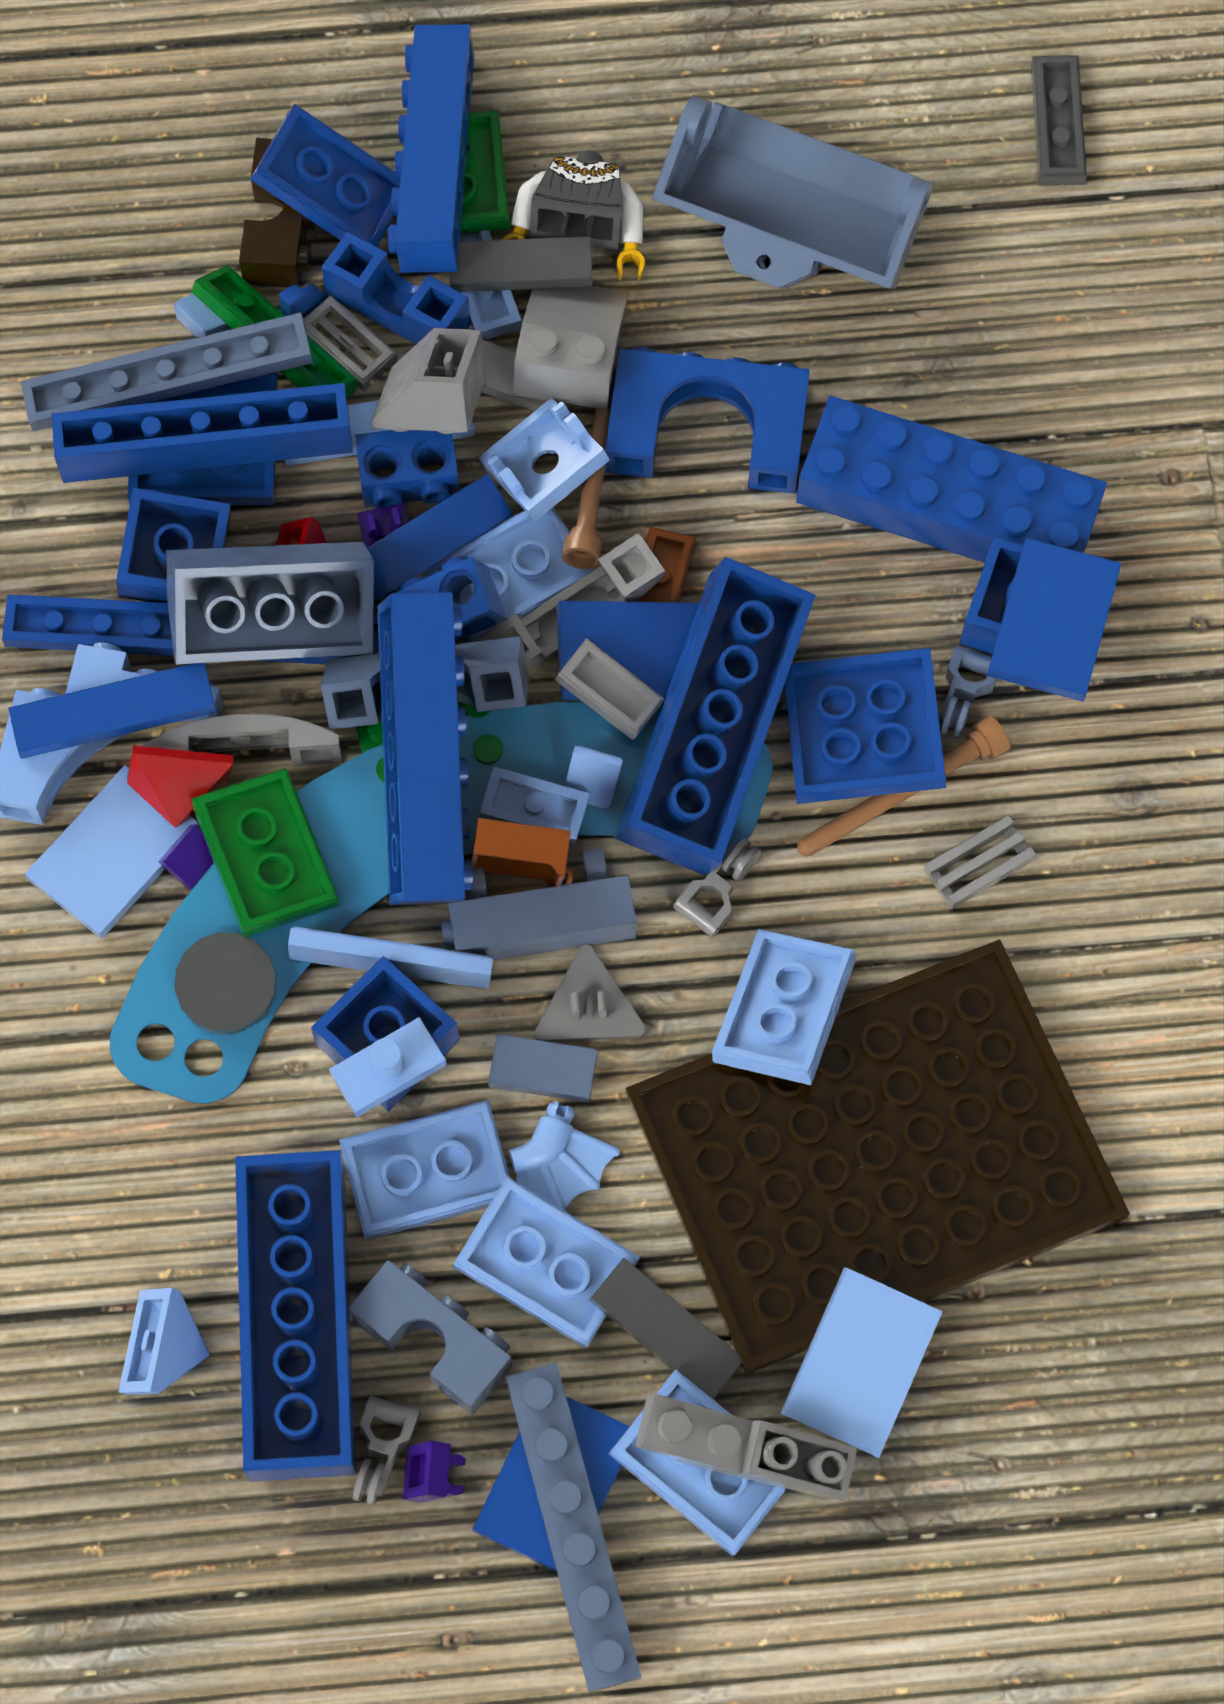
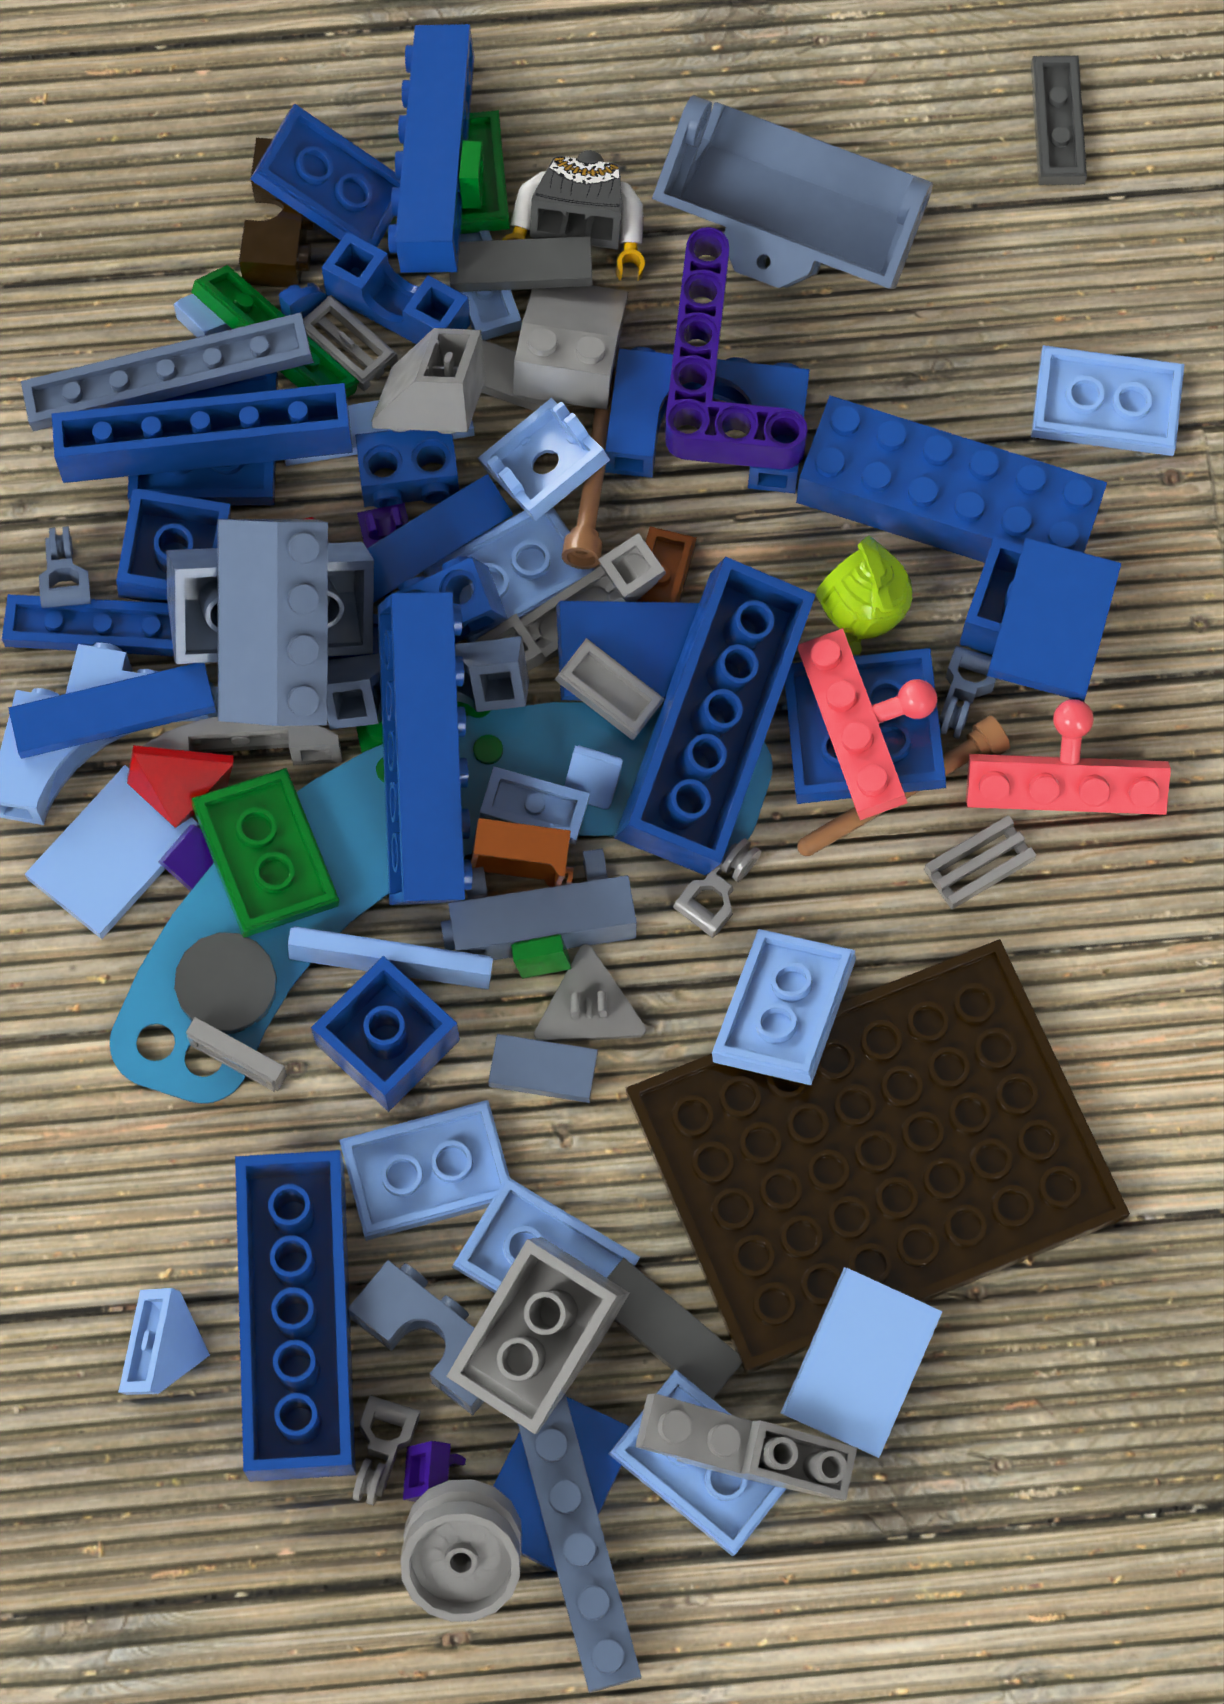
(62, 570): none -> sand blue piece
(236, 1055): none -> light grey tile
(272, 621): none -> sand blue slope
(387, 1067): light blue tile -> none
(461, 1550): none -> light grey wheel
(472, 174): none -> green tile
(537, 1333): none -> light grey slope
(541, 956): none -> green tile
(560, 1159): light blue arm -> none
(700, 366): none -> dark purple beam
(855, 722): none -> coral plate
(866, 593): none -> lime helmet
(1068, 780): none -> coral plate
(1108, 400): none -> light blue tile

